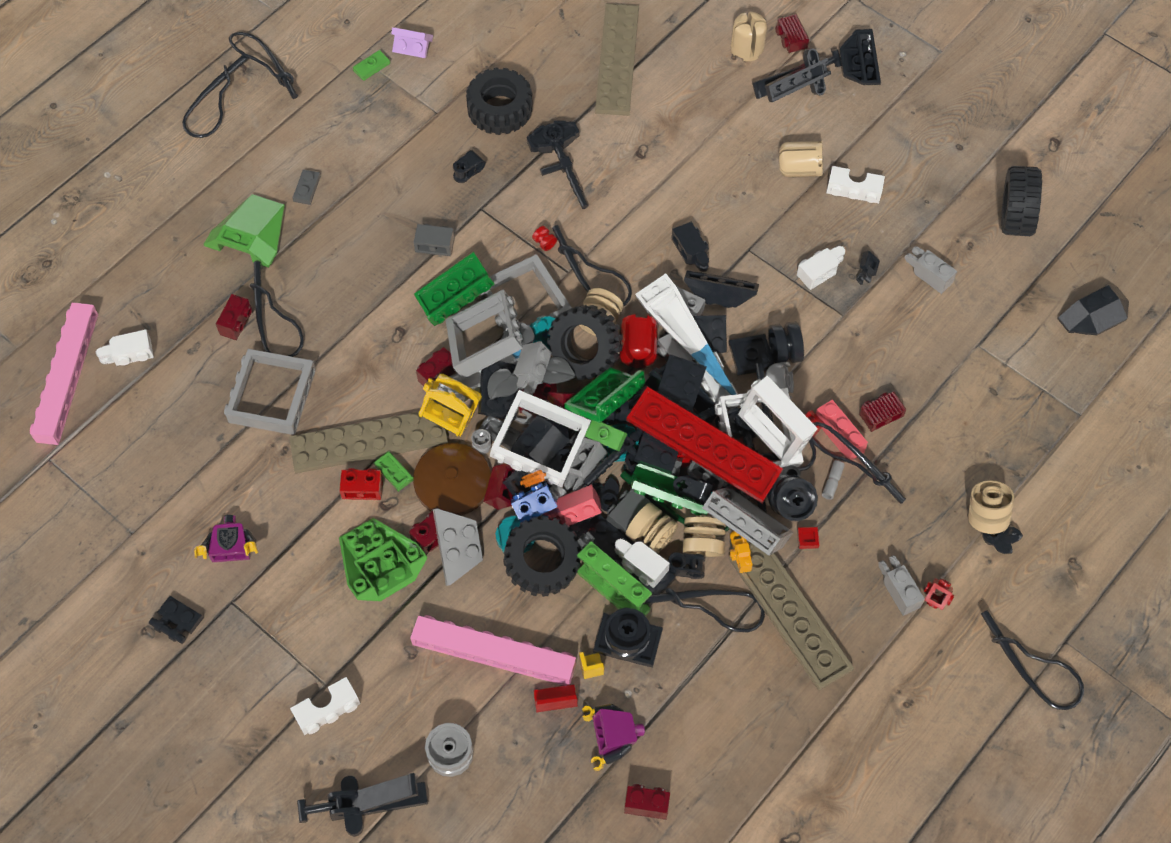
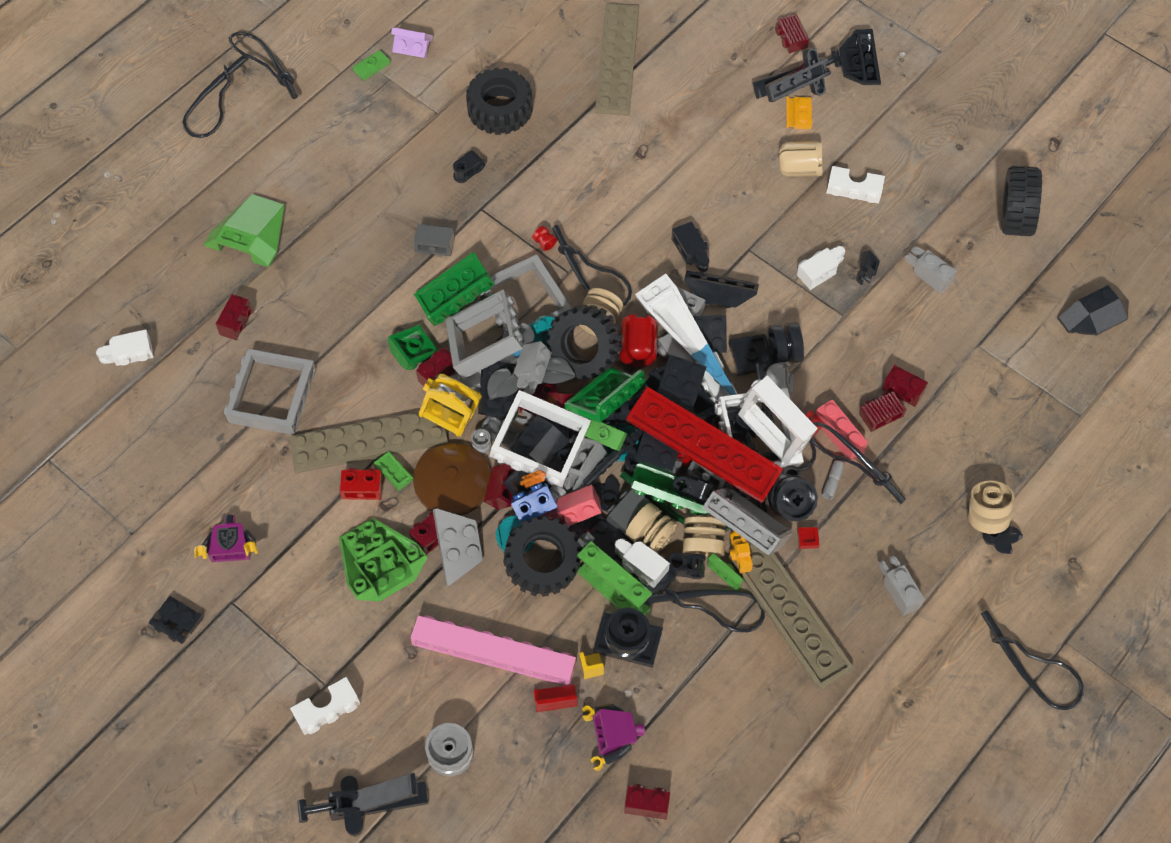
(64, 374): bright pink brick -> none
(258, 292): black piece -> none
(306, 187): dark grey plate -> none
(411, 347): none -> green slope
(557, 138): black bar -> none
(725, 572): none -> bright green plate
(748, 36): tan cylinder -> none
(799, 112): none -> light orange plate
(905, 385): none -> dark red brick
(938, 600): red brick -> none

